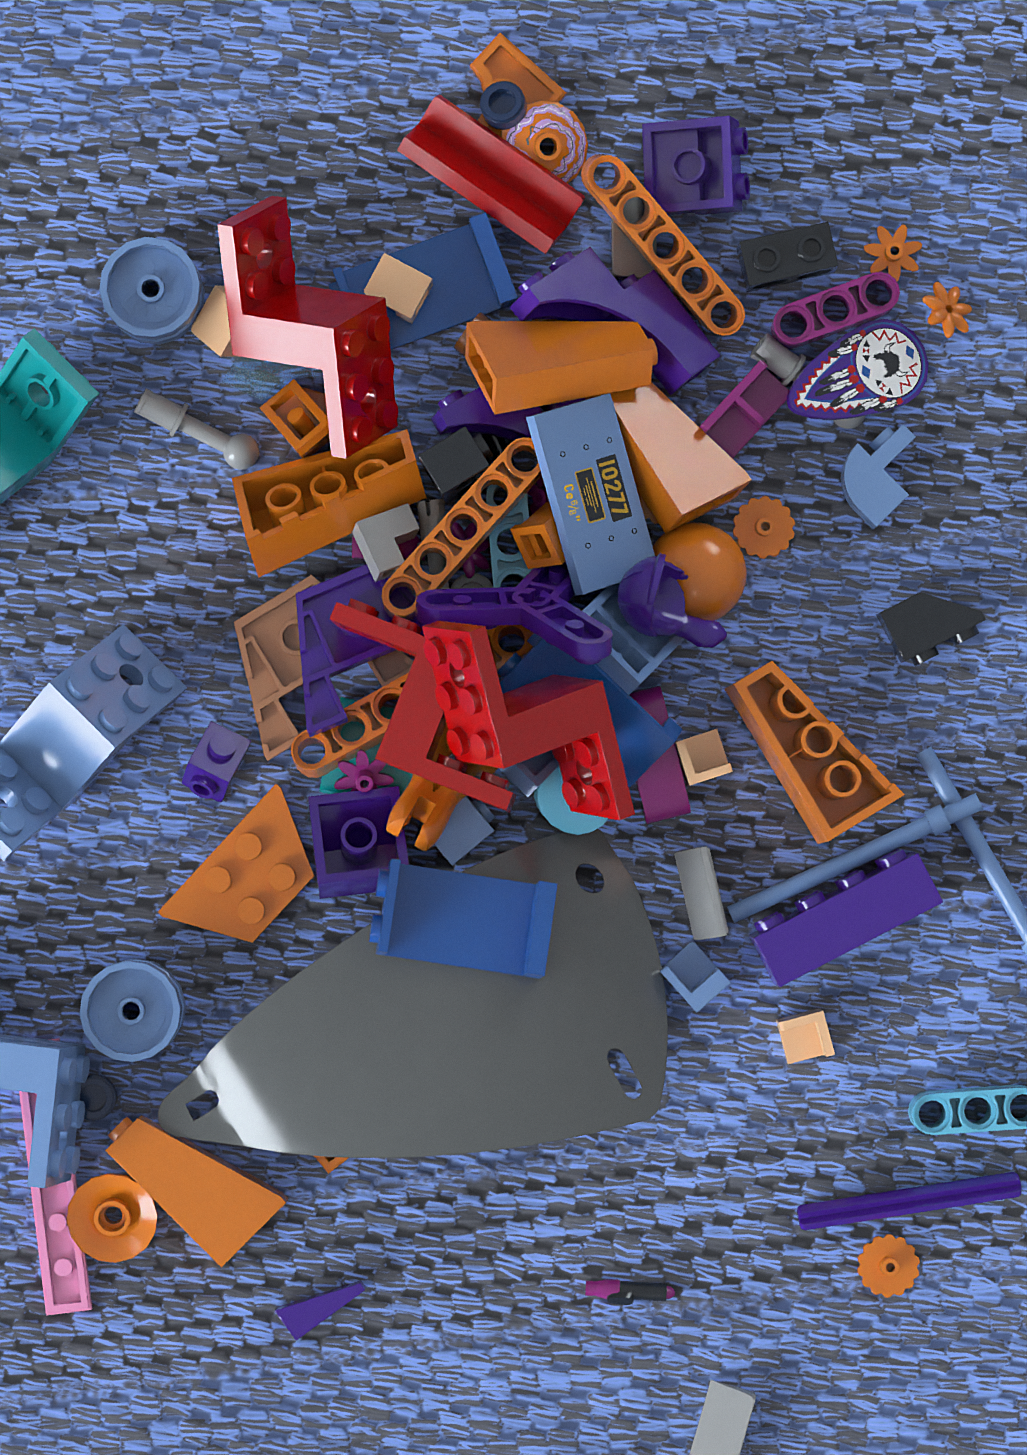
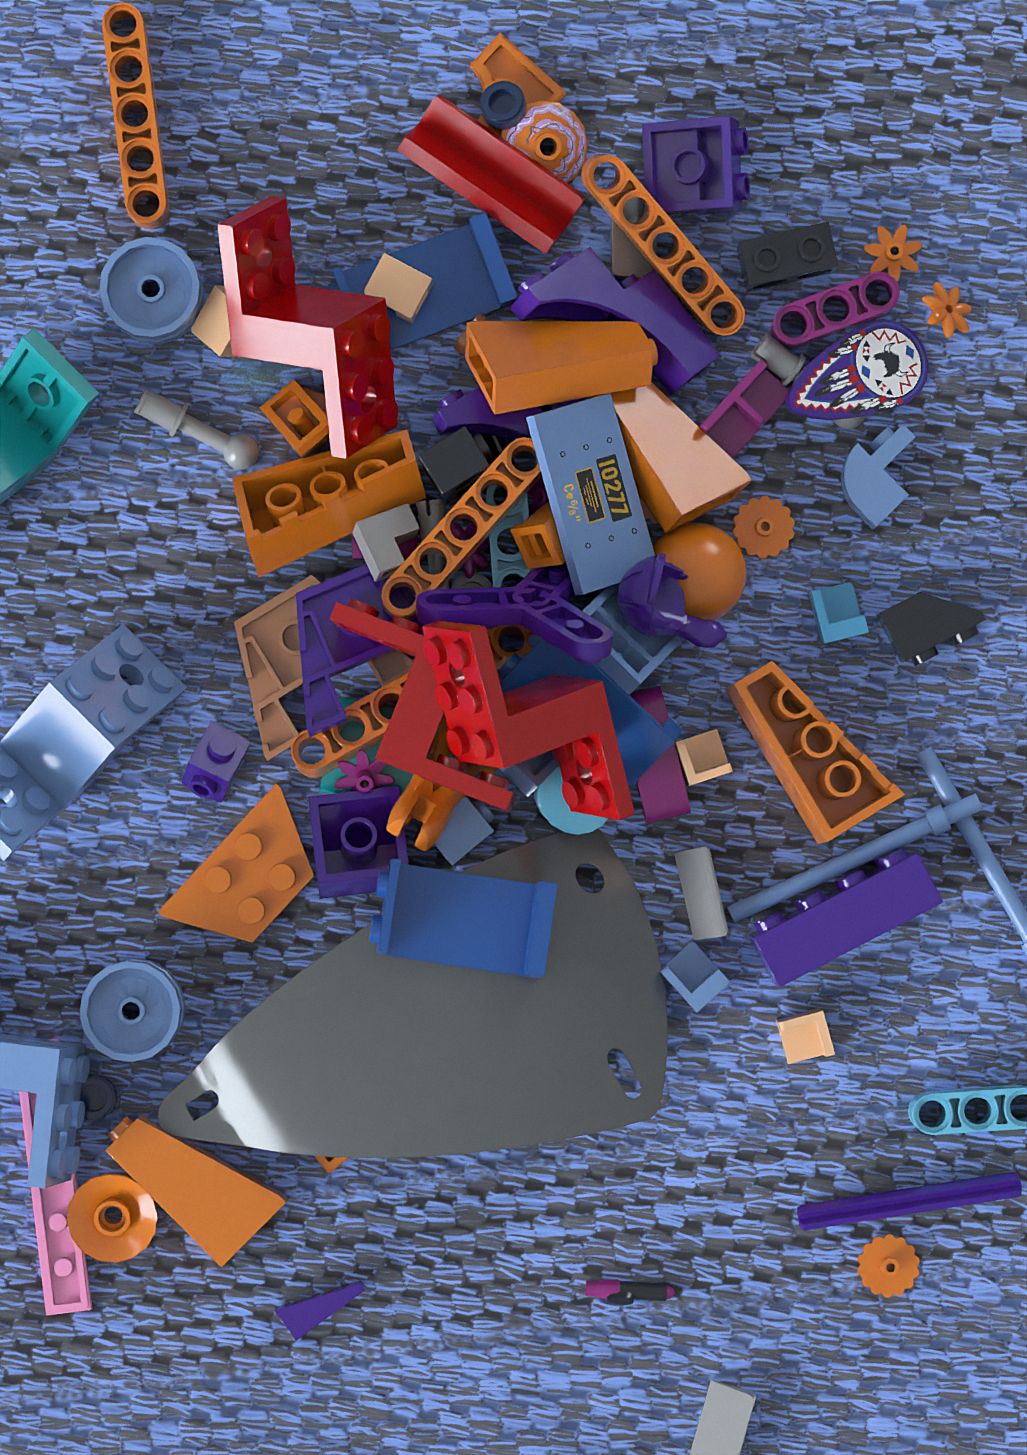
(129, 95): none -> orange beam
(837, 613): none -> dark azure panel

